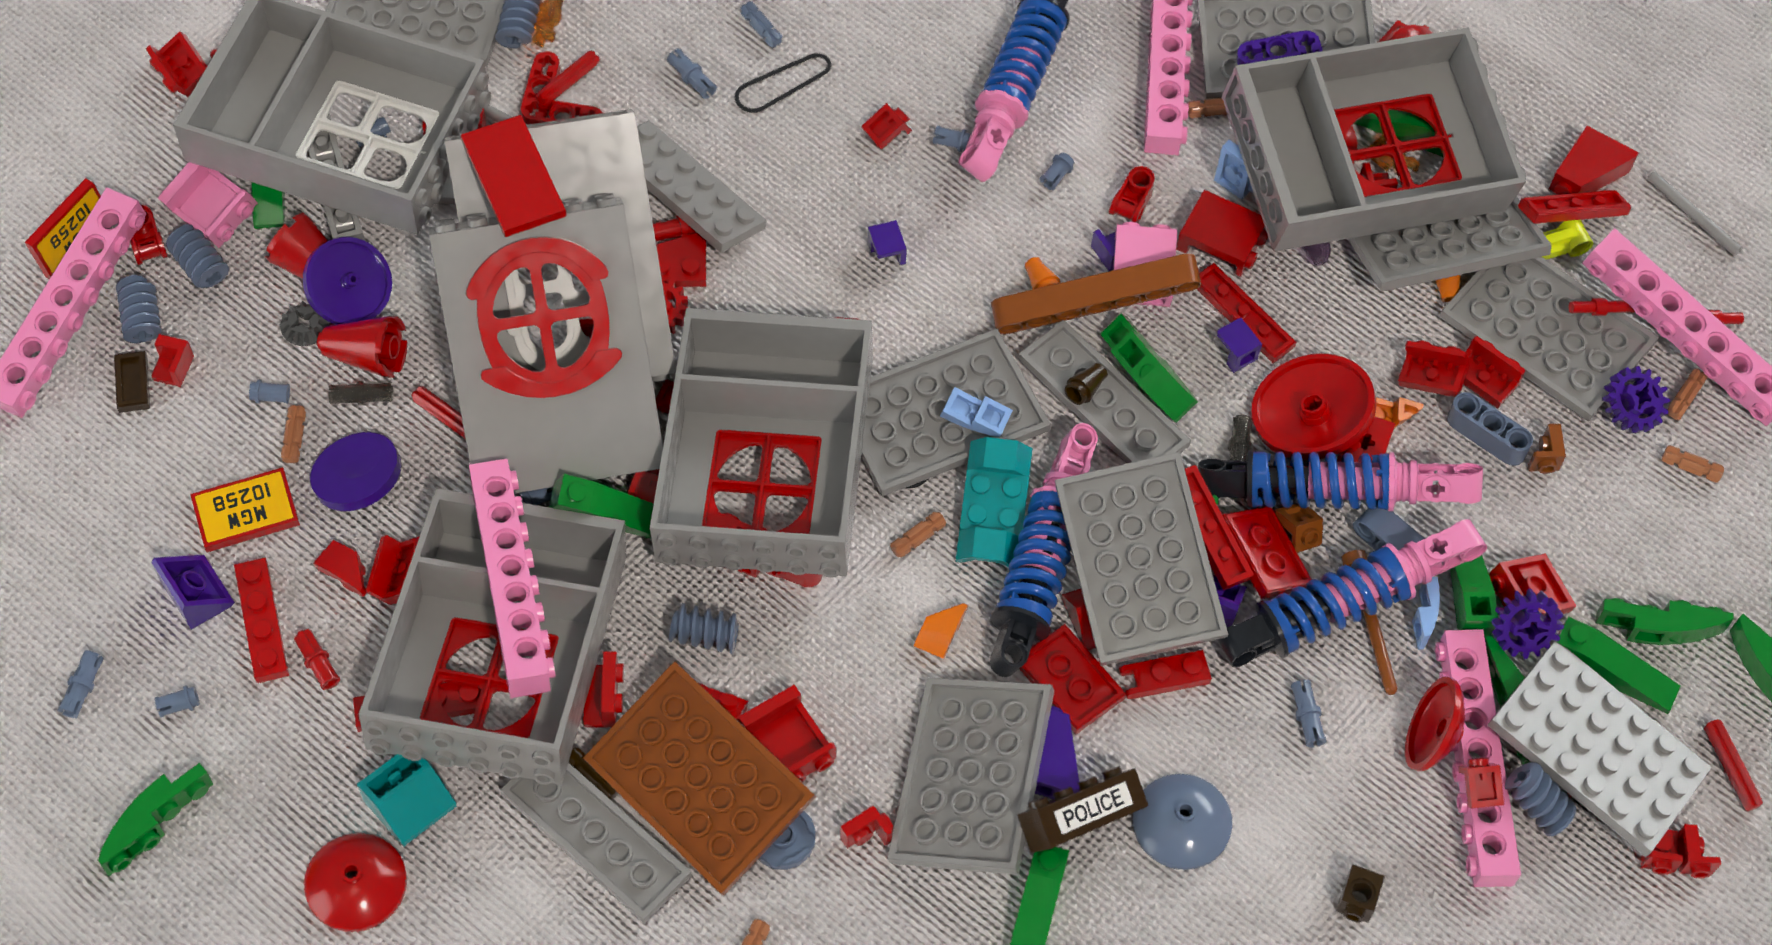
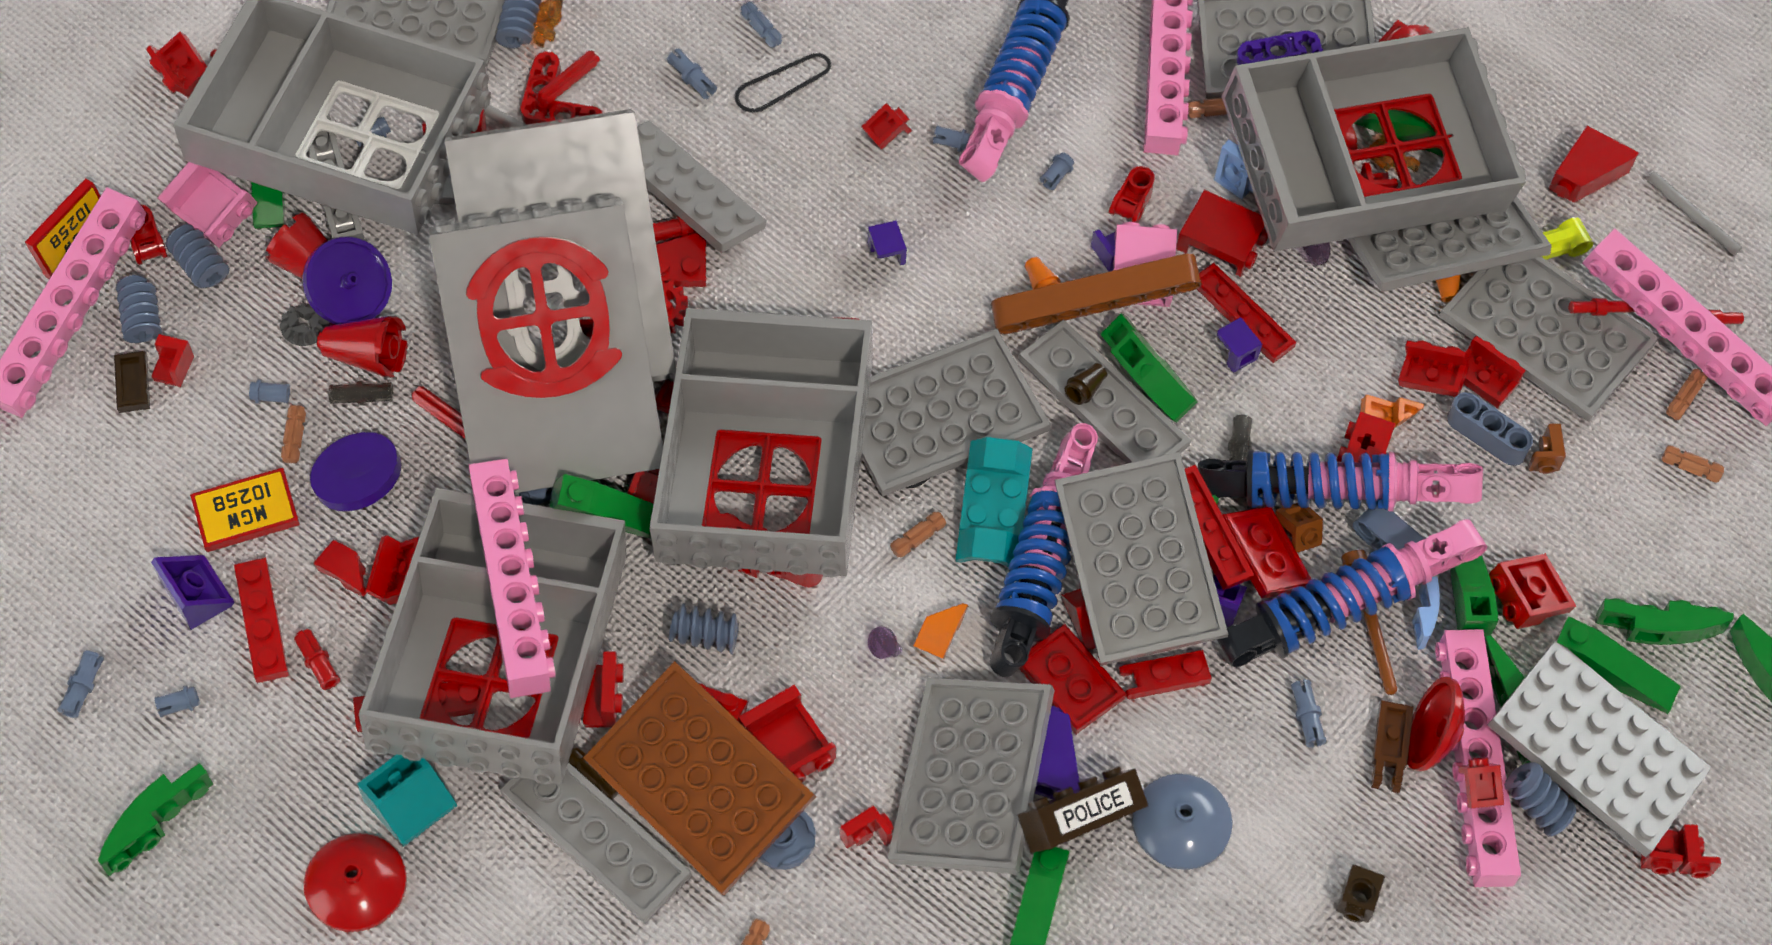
(513, 176): red tile -> none
(883, 643): none -> clear purple plate
(977, 415): light blue slope -> none
(1314, 405): red dish -> none
(1391, 742): none -> reddish brown hinge
(1527, 623): dark purple gear -> none
(1574, 206): red tile -> none
(1637, 399): dark purple gear -> none
(1733, 765): red axle -> none

